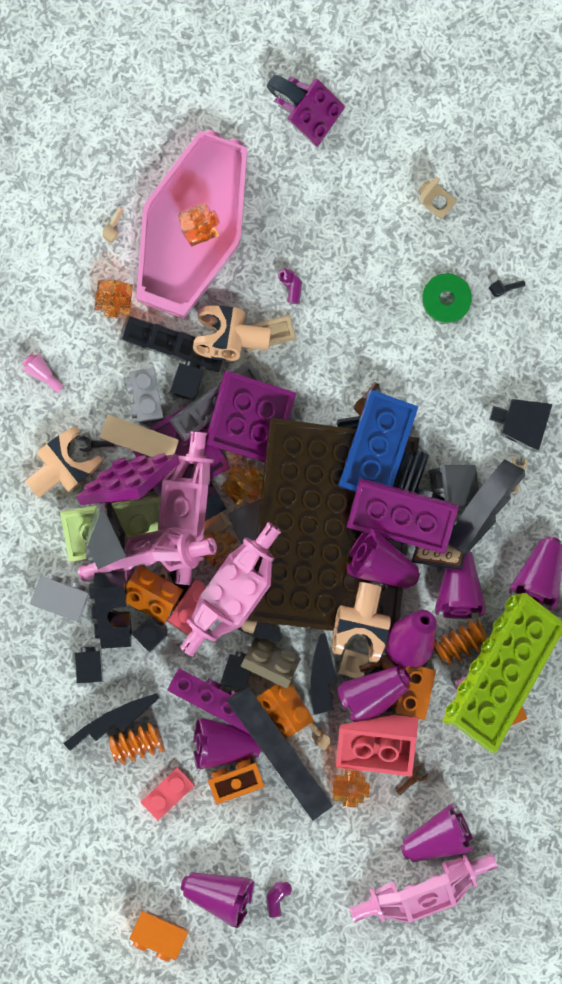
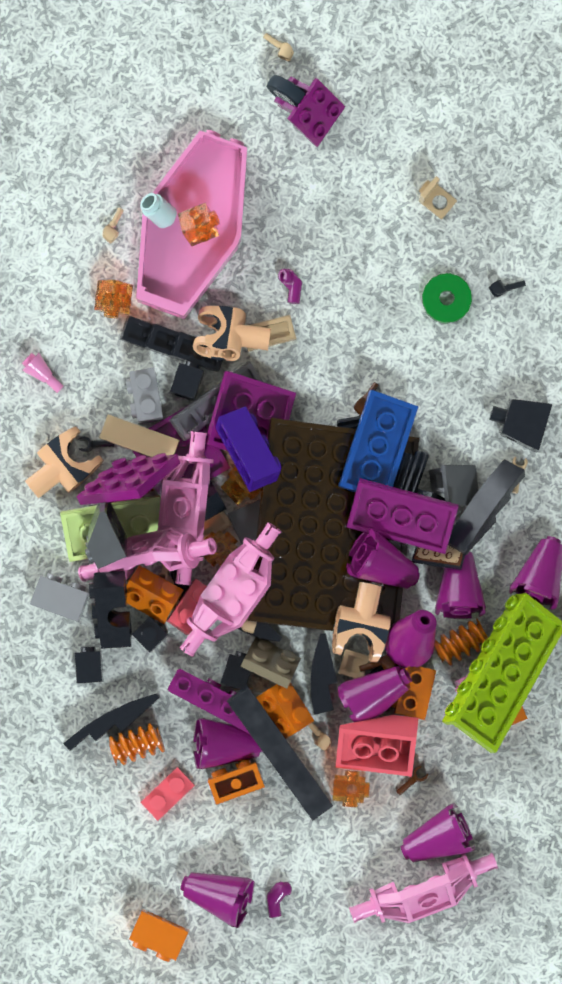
(158, 210): none -> light aqua brick
(248, 448): none -> dark purple brick
(285, 52): none -> tan hand

